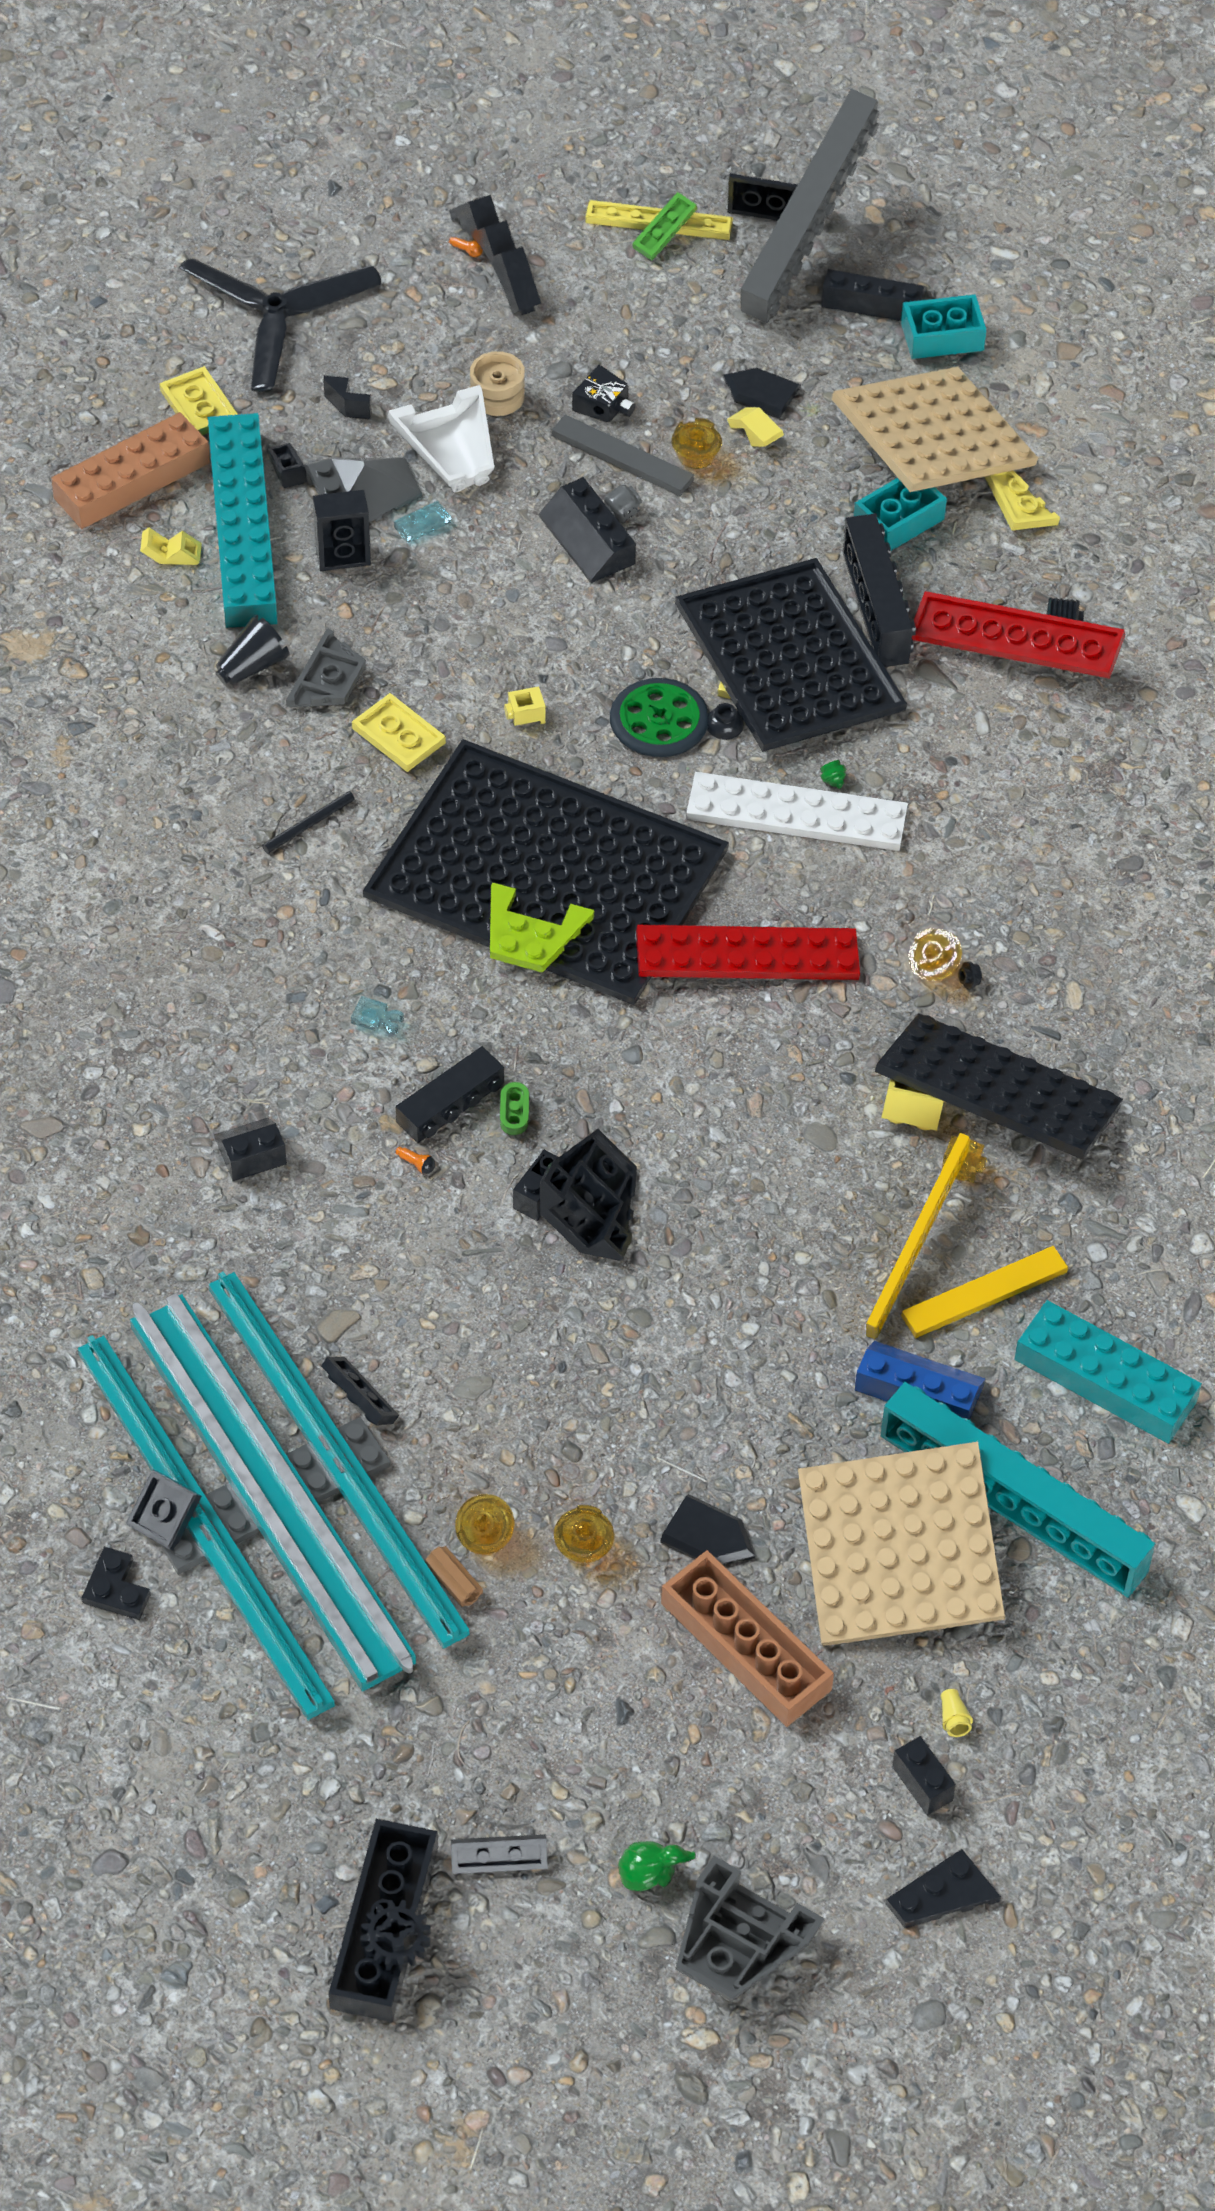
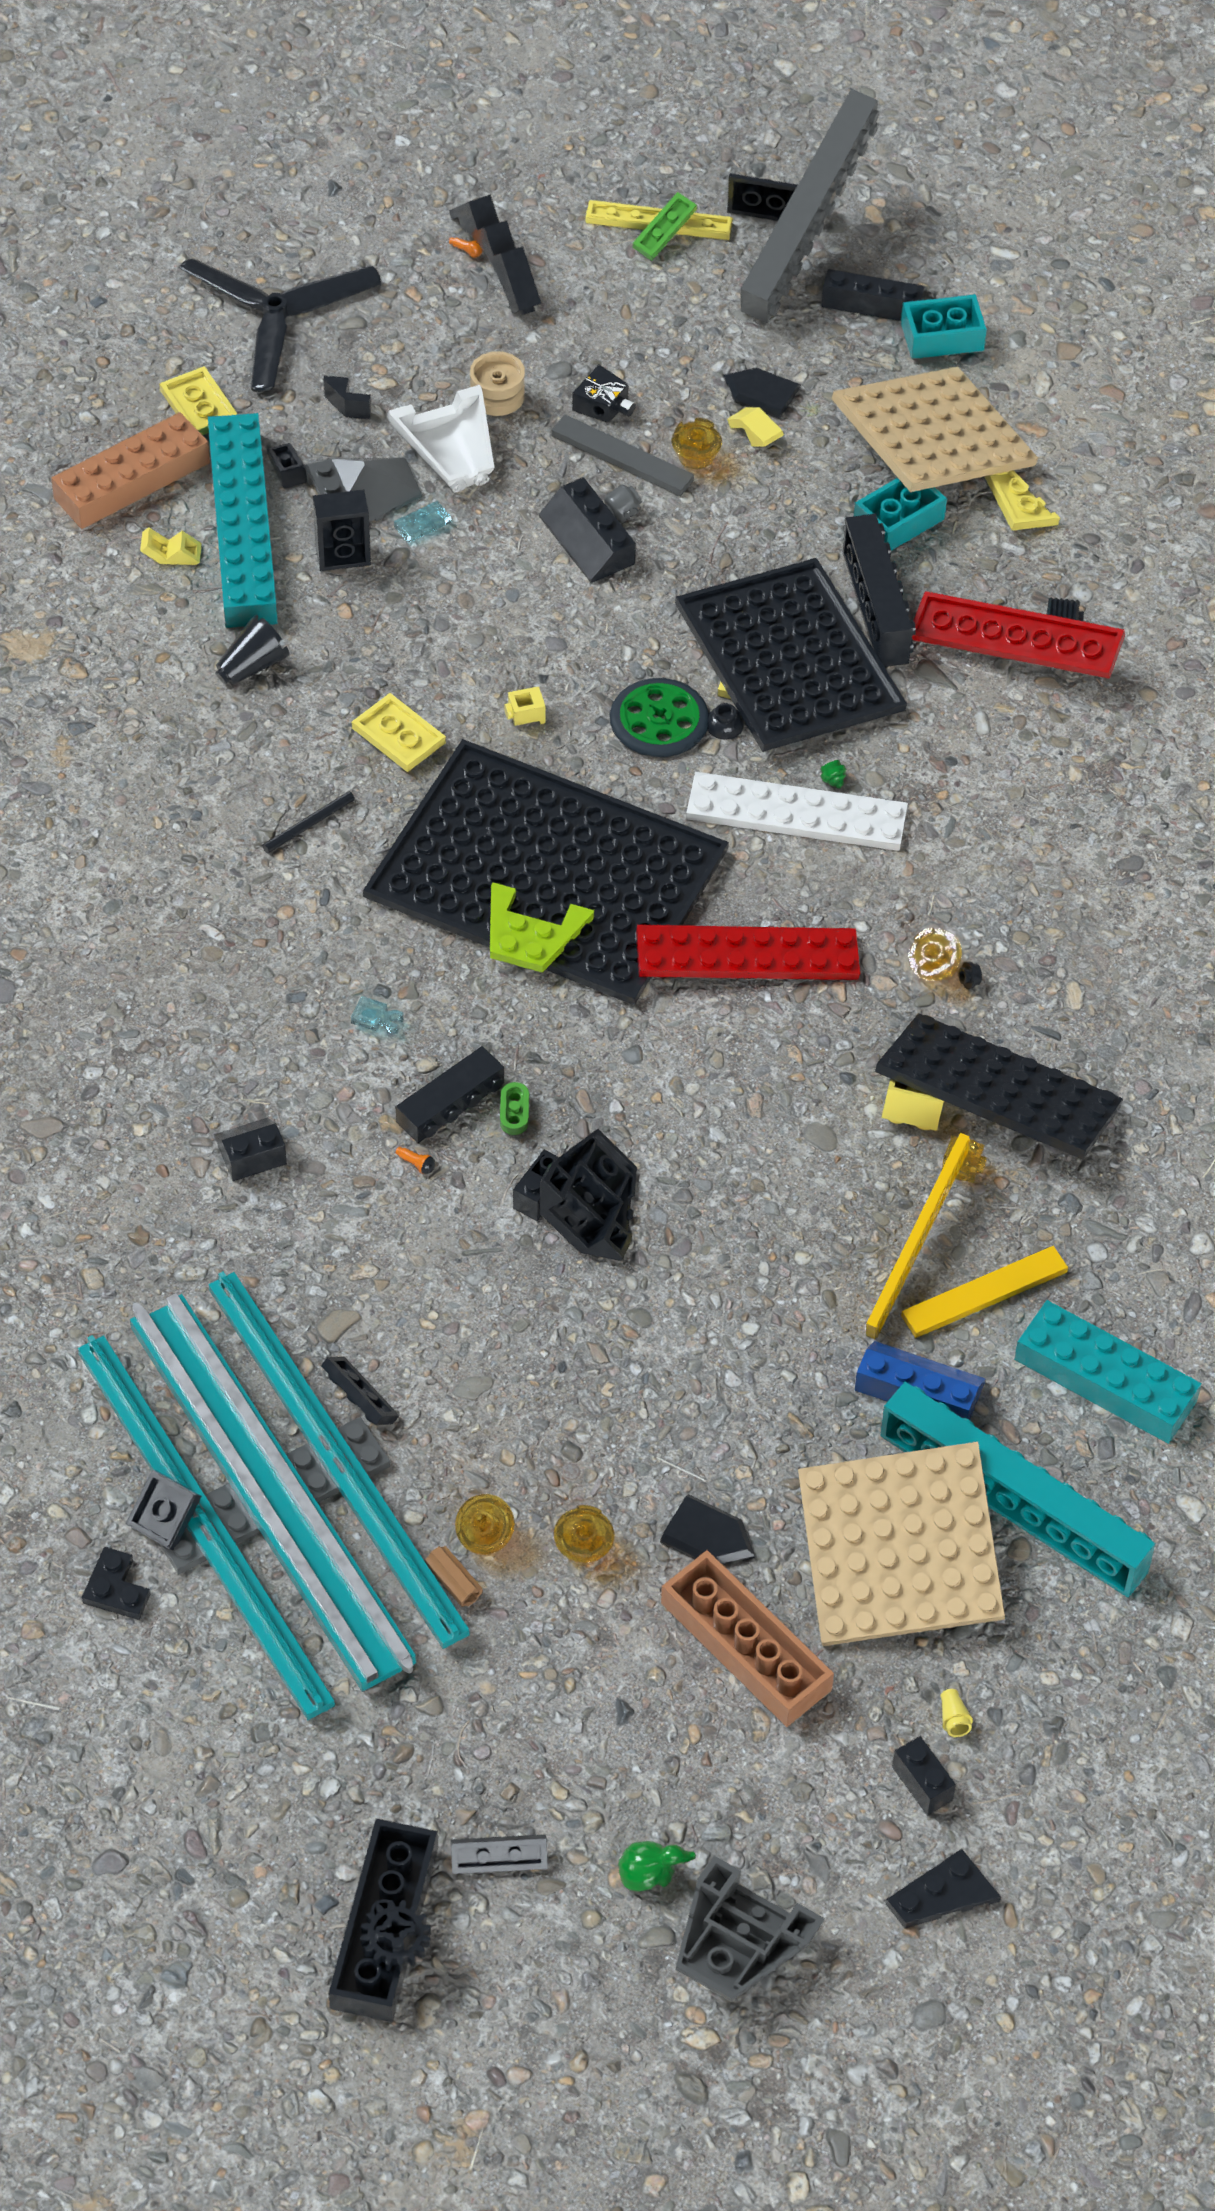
(327, 675): dark grey wing -> none

